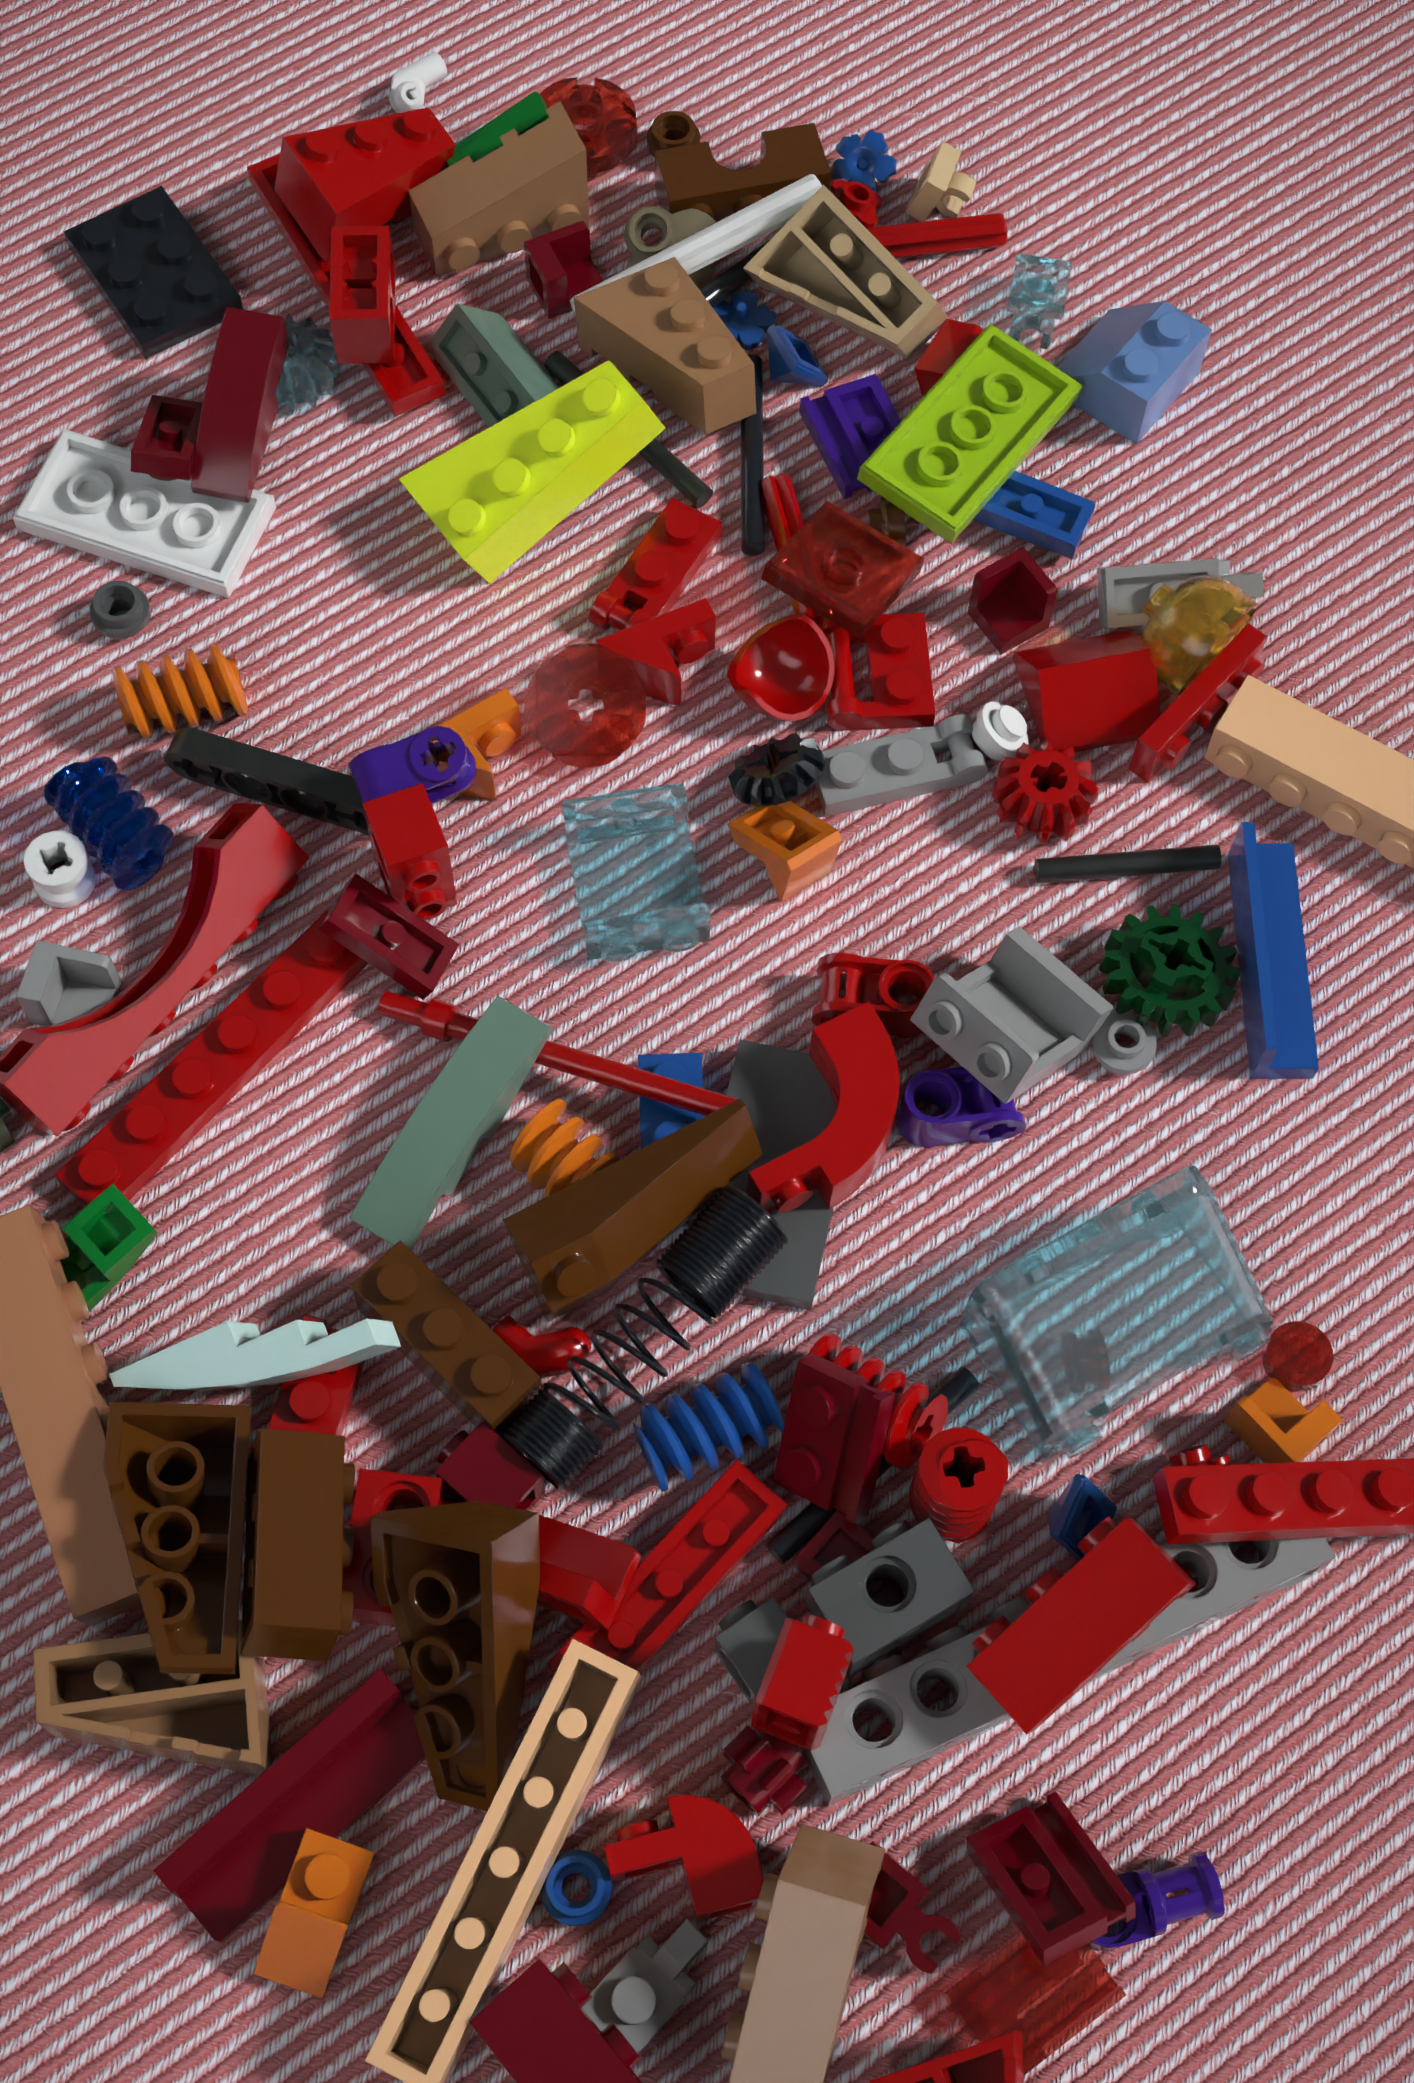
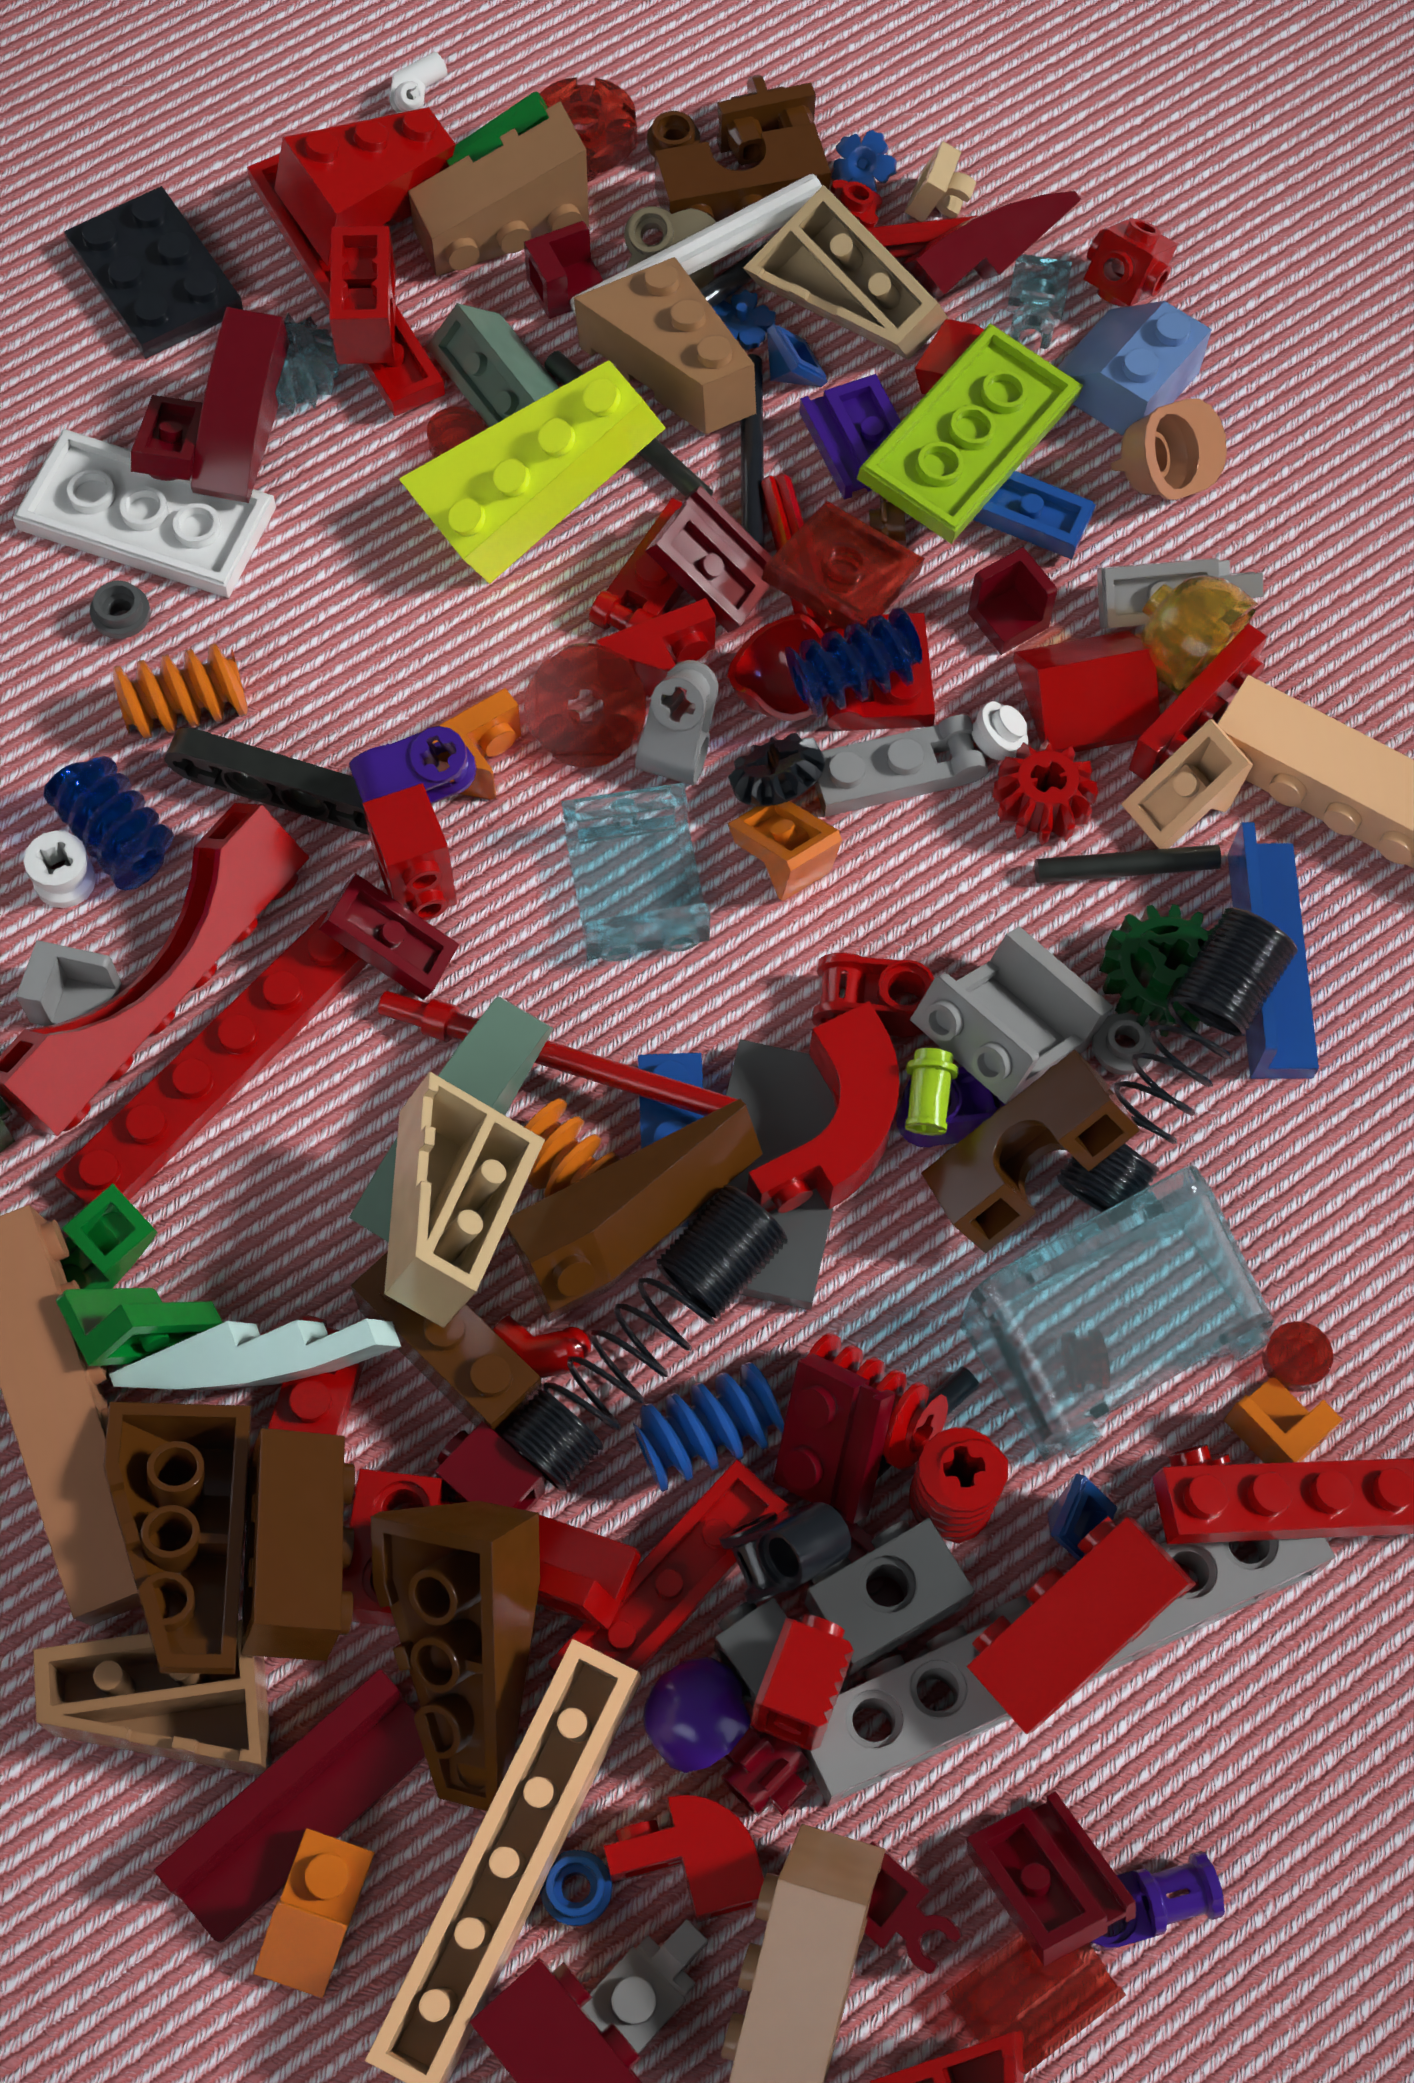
(130, 1323): none -> green panel
(450, 428): none -> clear red tile
(451, 1196): none -> tan wedge
(678, 731): none -> light grey piece
(696, 1713): none -> dark purple hair
(712, 558): none -> dark red plate
(760, 111): none -> reddish brown hips
(787, 1548): none -> black piece
(855, 660): none -> clear blue piece
(930, 1090): none -> lime pin
(986, 1172): none -> reddish brown arch
(987, 241): none -> dark red slope
(1129, 262): none -> red brick
(1174, 450): none -> nougat piece
(1188, 784): none -> light nougat slope
(1222, 989): none -> black piece

